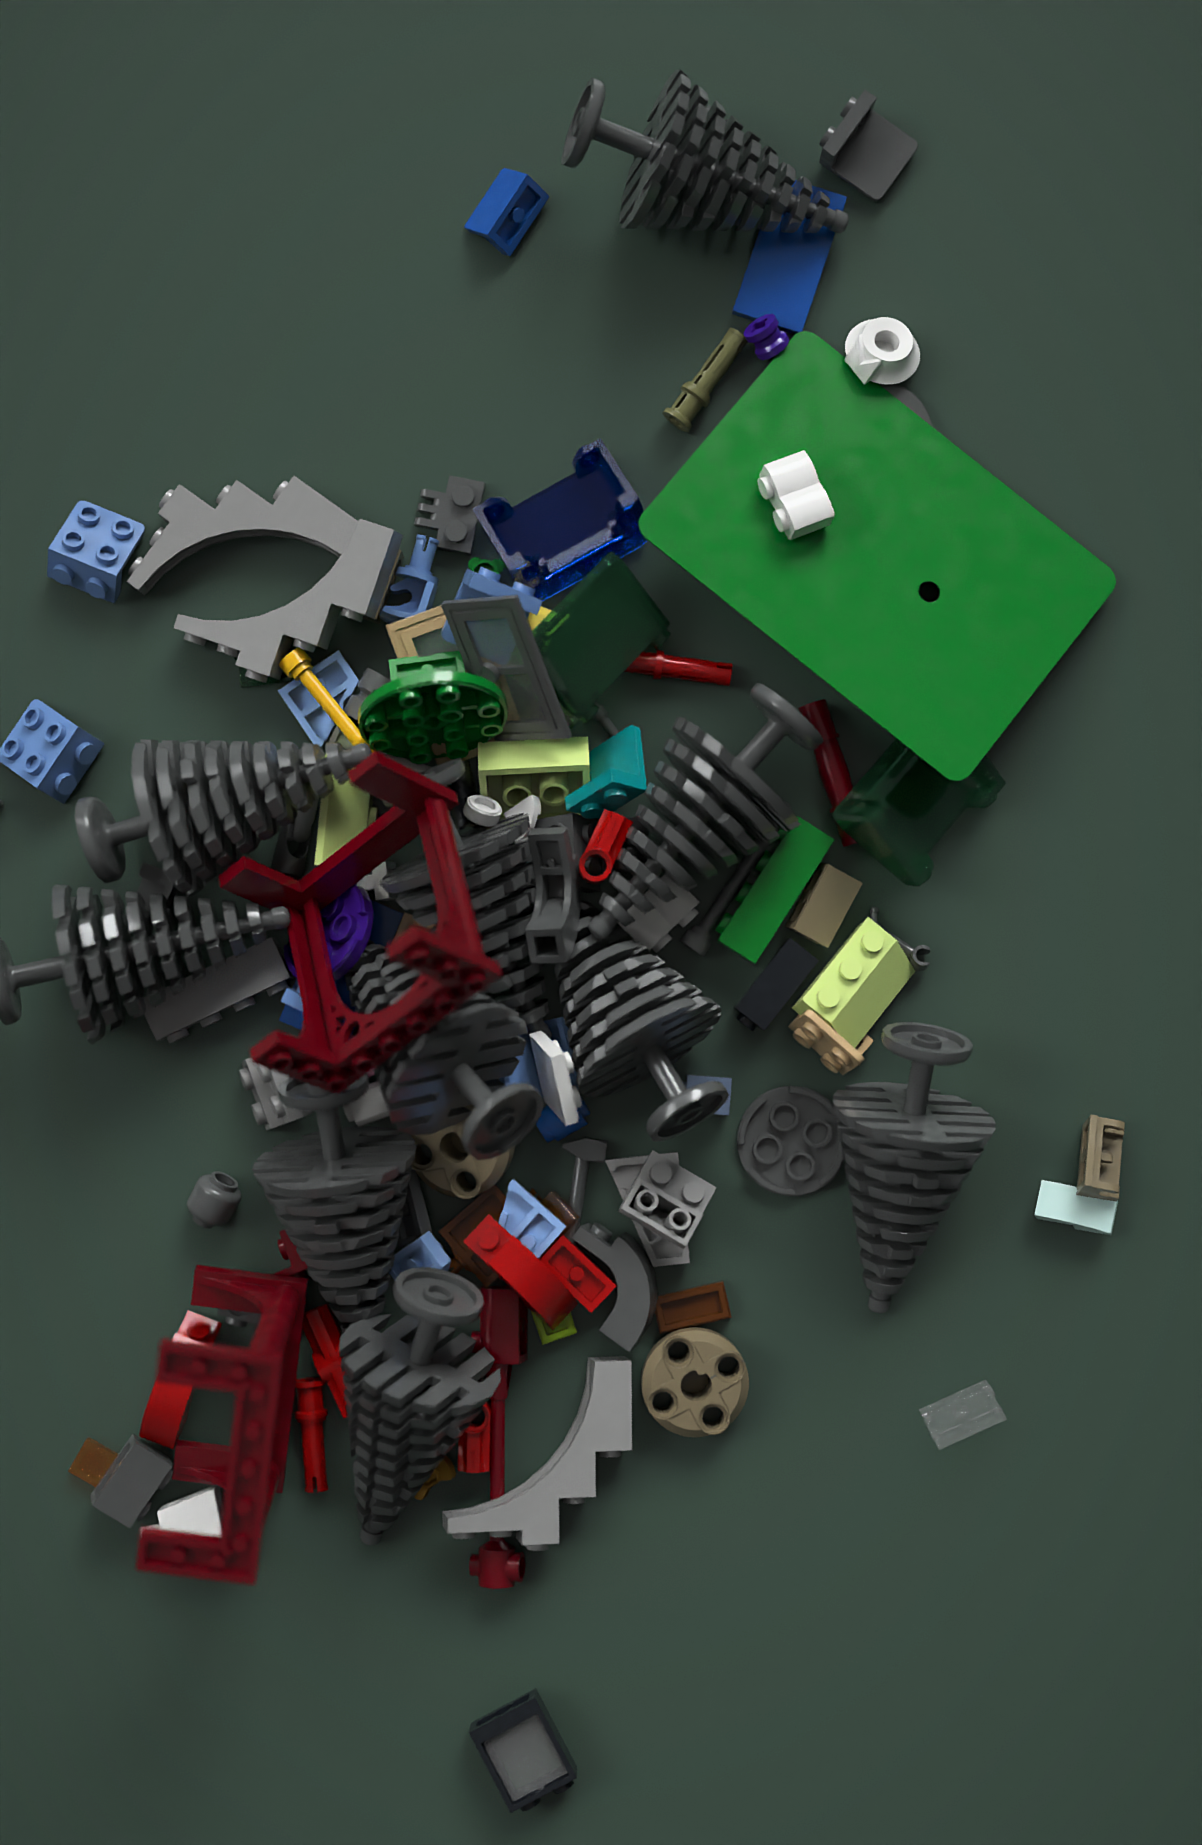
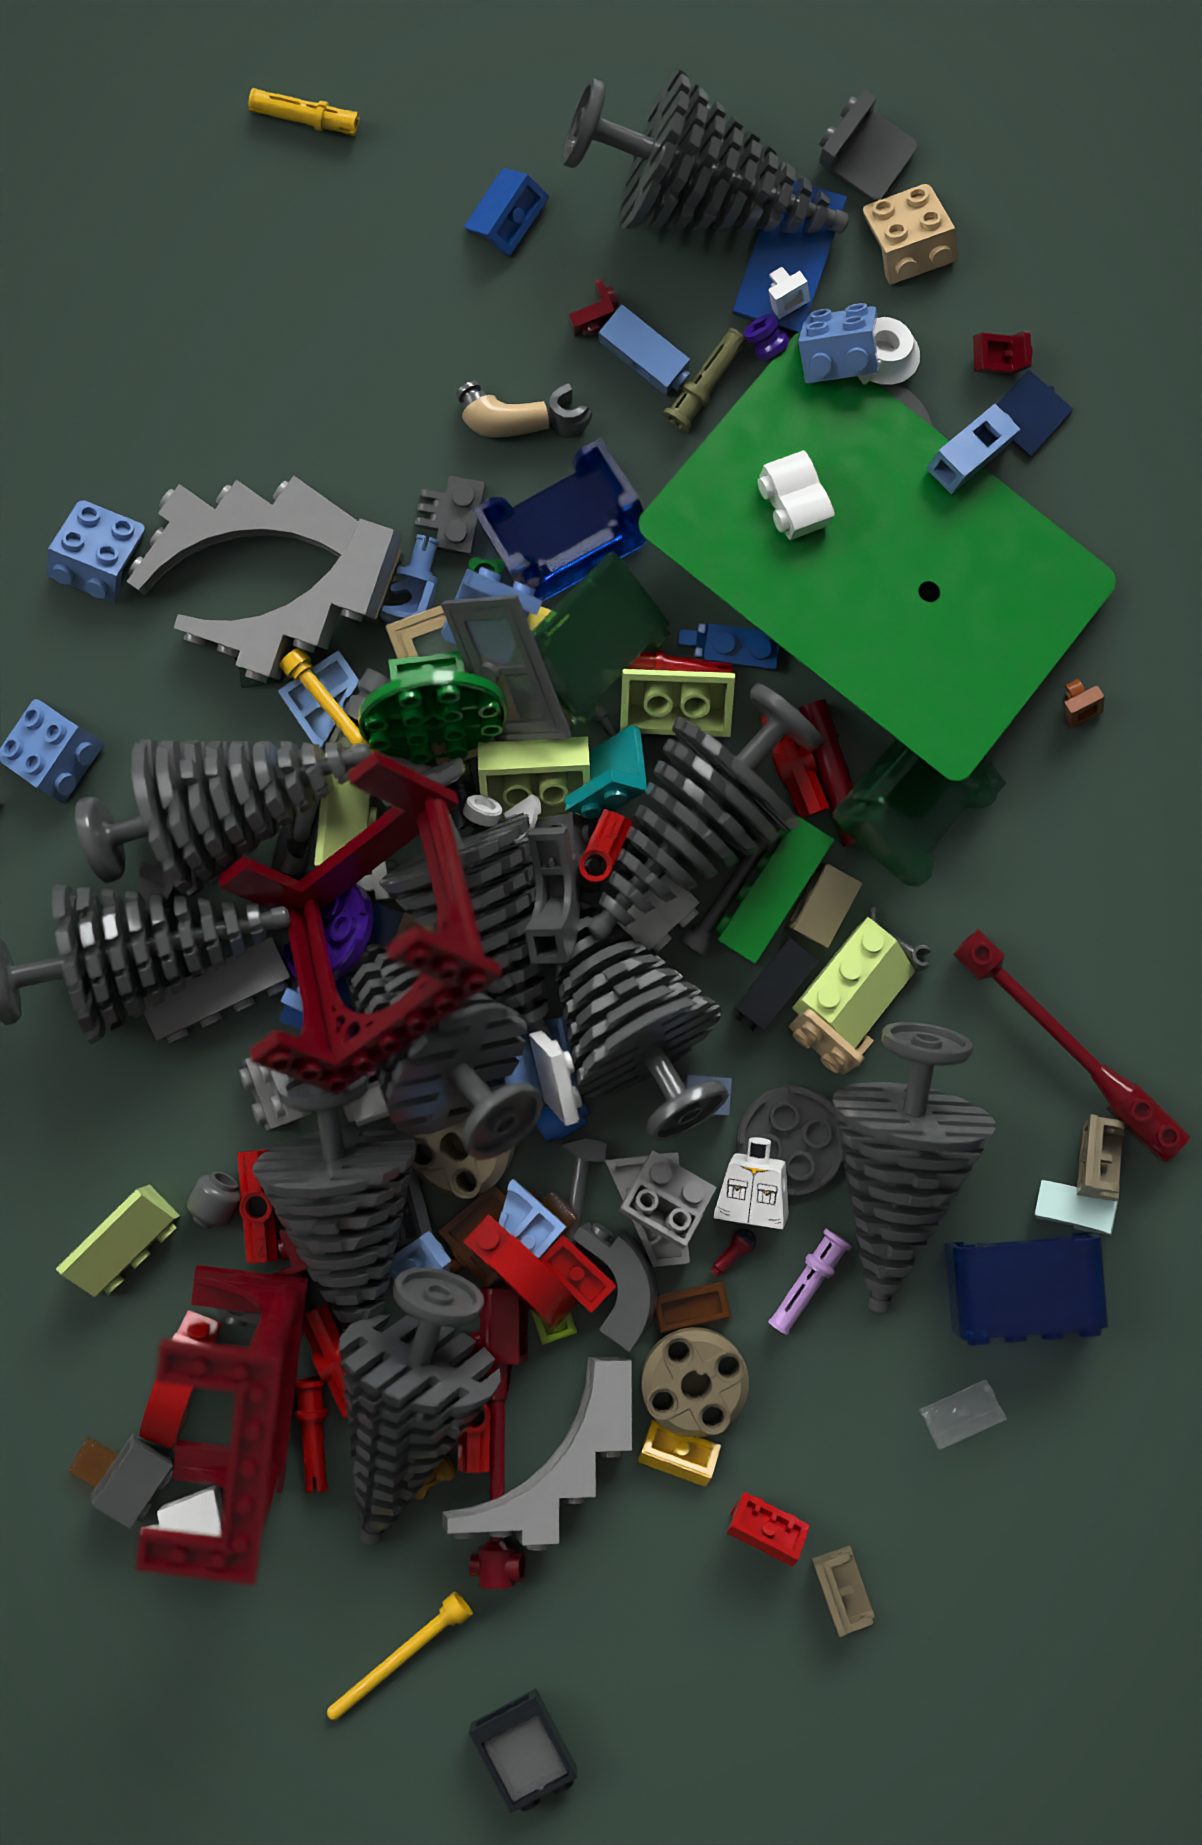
(120, 1242): none -> yellowish green slope
(259, 1231): none -> red piece
(310, 113): none -> yellow pin
(453, 1611): none -> yellow piece
(497, 420): none -> piece
(593, 317): none -> dark red bracket
(645, 351): none -> medium blue brick
(658, 697): none -> yellowish green slope
(679, 1455): none -> yellow slope
(731, 645): none -> blue hinge
(741, 1243): none -> dark red piece
(754, 1188): none -> white torso
(768, 1529): none -> red bracket
(787, 292): none -> white tile
(798, 772): none -> red piece
(819, 1266): none -> lavender pin
(839, 343): none -> medium blue bracket
(844, 1590): none -> dark tan hinge
(912, 233): none -> tan bracket
(973, 448): none -> medium blue brick
(1002, 353): none -> dark red bracket
(1027, 1288): none -> clear blue windscreen
(1034, 410): none -> dark blue piece
(1082, 704): none -> dark orange tile
(1127, 1100): none -> dark red bar

